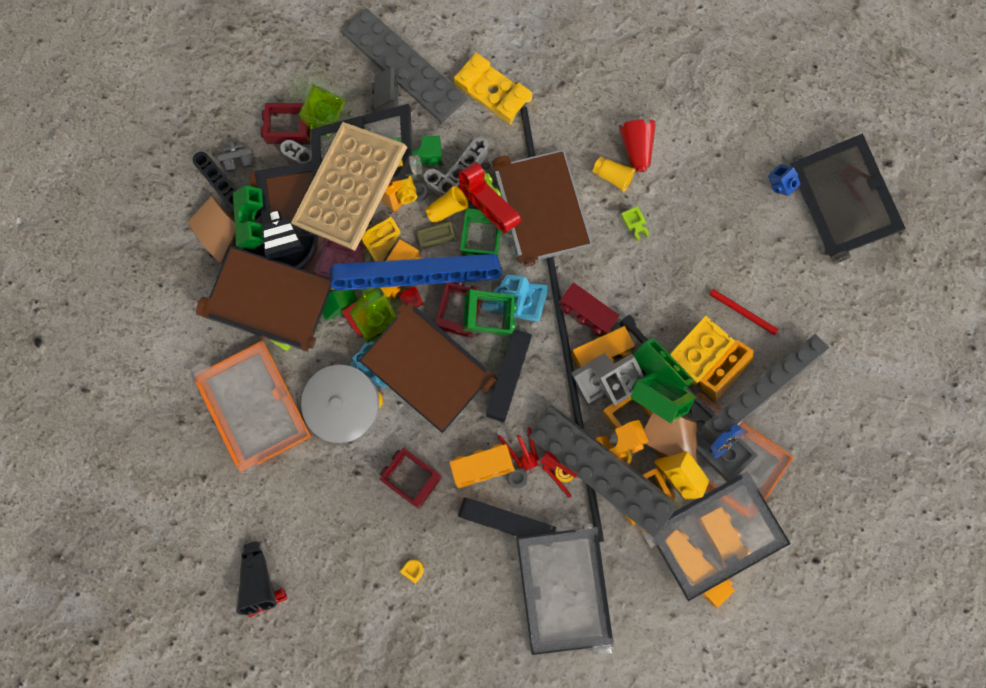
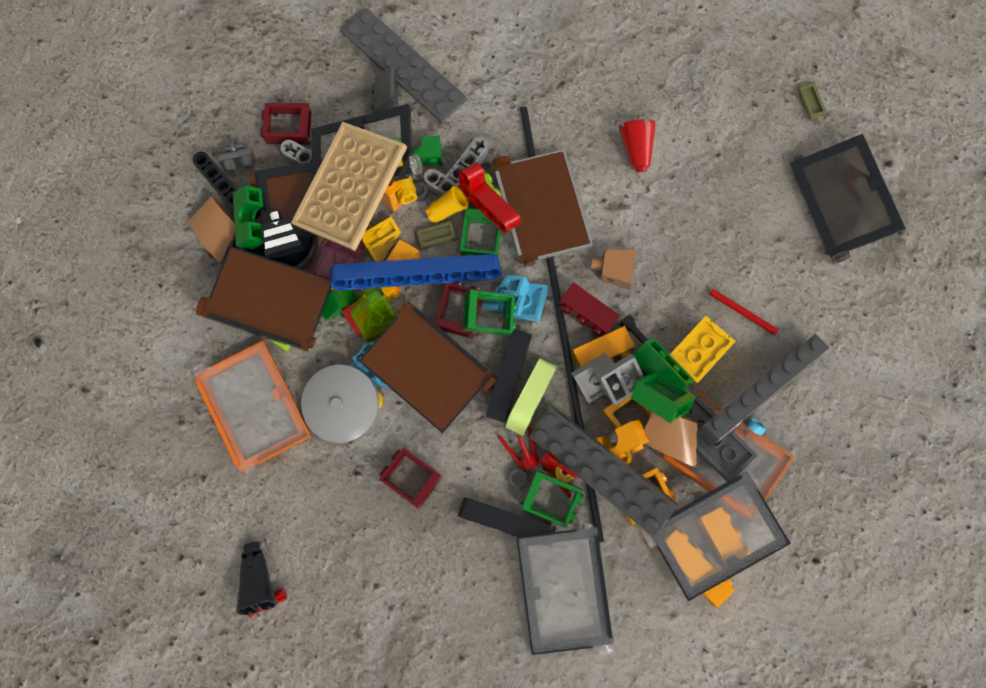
(321, 107): clear neon green slope -> none
(411, 296): red plate -> none
(413, 570): yellow tile -> none
(479, 77): yellow piece -> none
(481, 465): light orange brick -> none
(530, 397): none -> yellowish green beam
(570, 515): none -> green window
(614, 173): yellow plant -> none
(616, 266): none -> medium nougat torso
(634, 221): lime plate -> none
(684, 475): yellow slope -> none
(725, 441): blue tile -> none
(726, 370): light orange brick -> none
(756, 426): none -> medium azure tile
(784, 179): blue brick -> none
(812, 100): none -> olive tile

